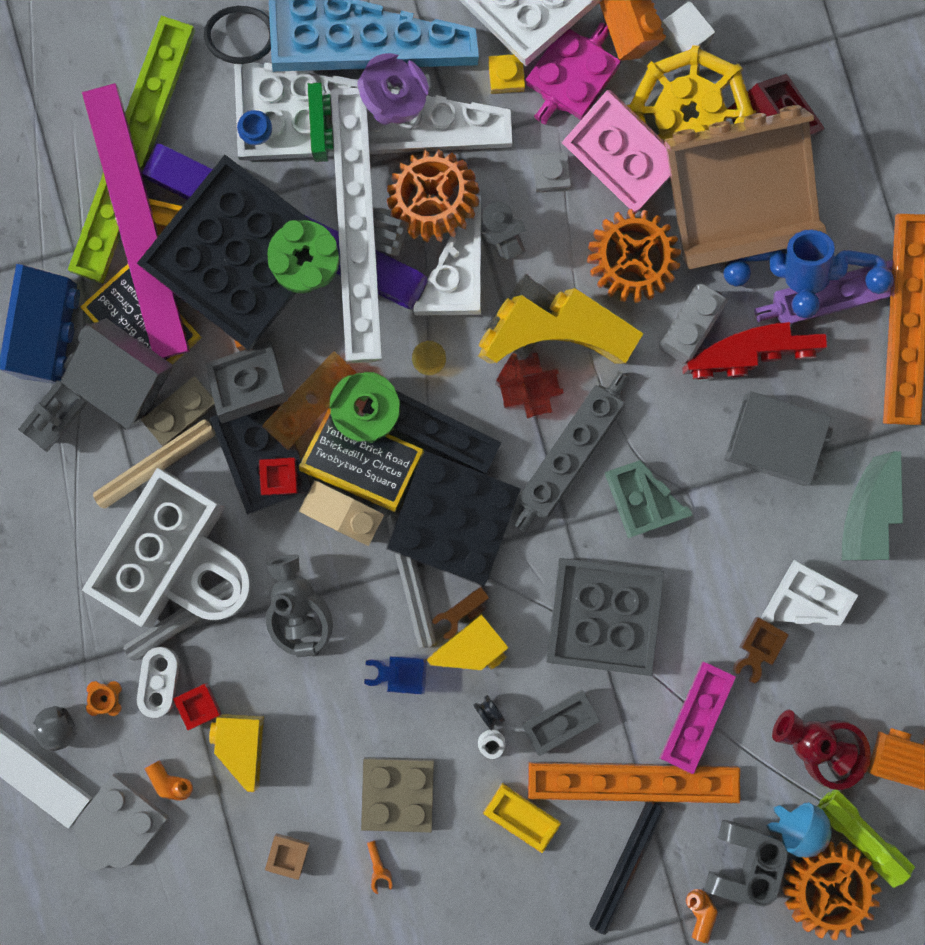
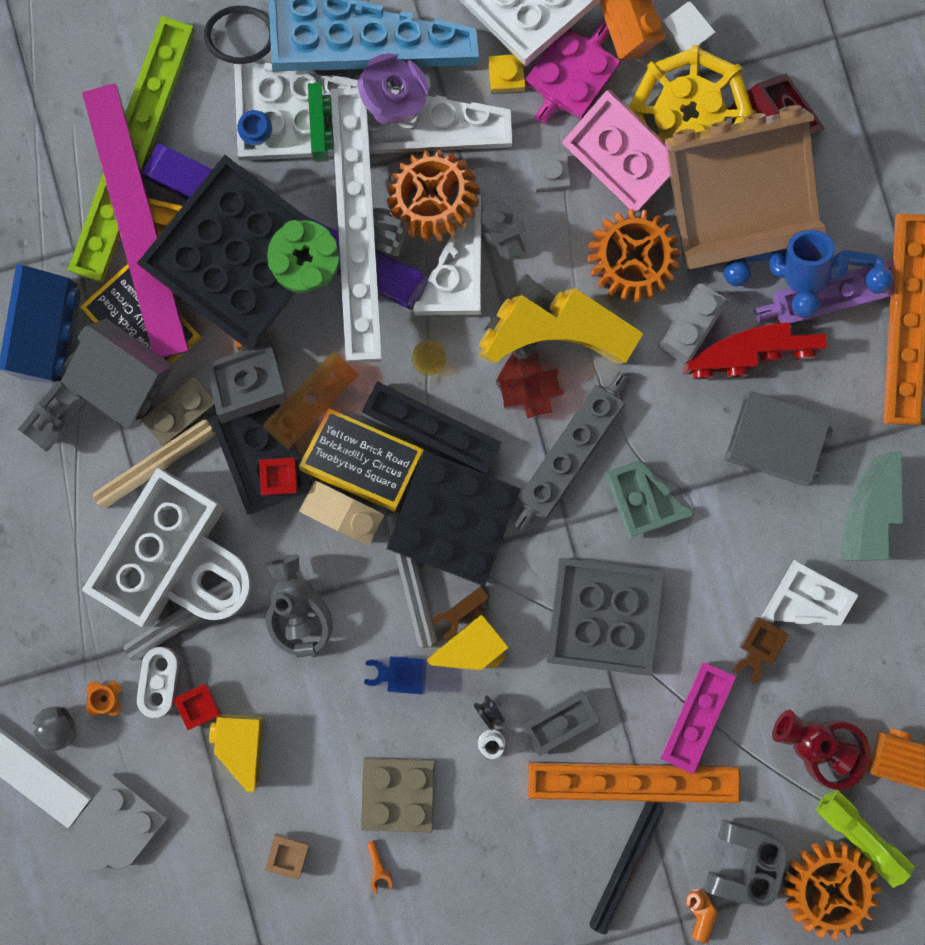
(166, 785): orange arm -> none
(361, 387): bright green plate -> none
(522, 817): yellow tile -> none
(804, 830): dark azure piece -> none

